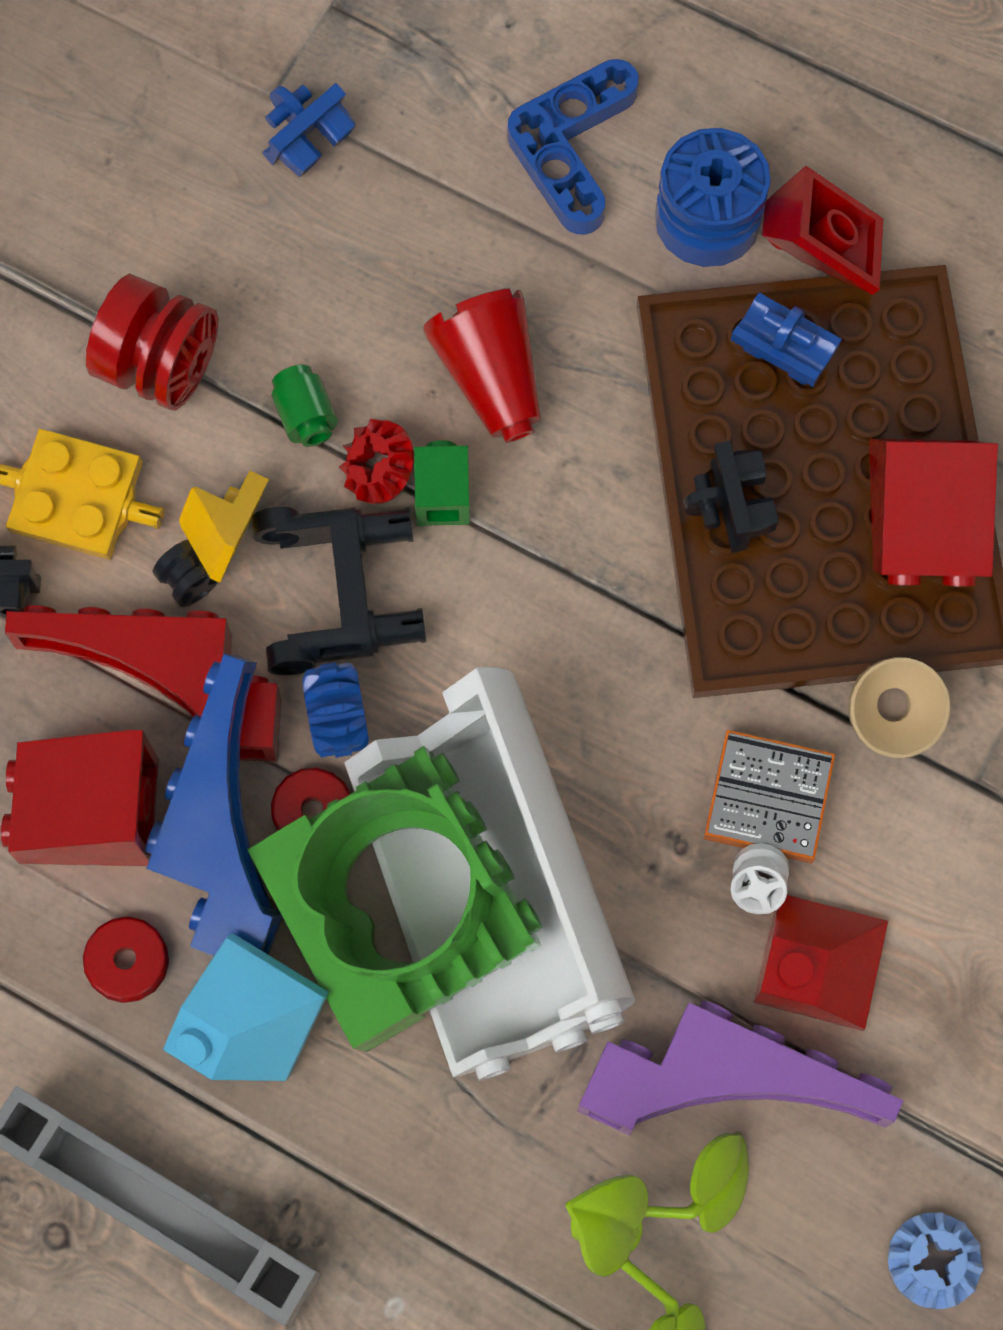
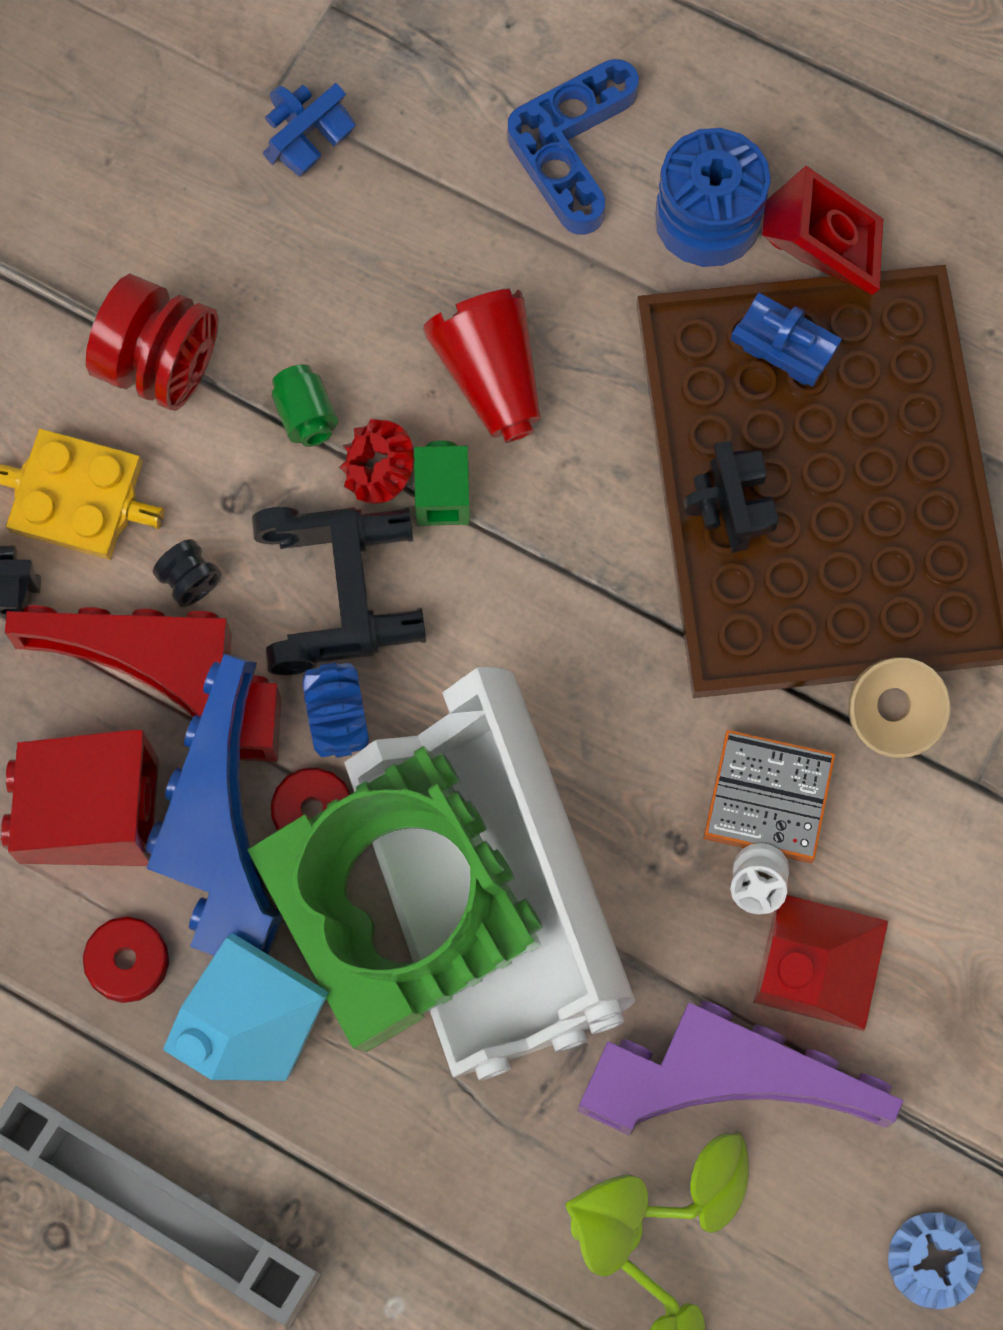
(219, 524): yellow slope -> none
(933, 509): red slope -> none

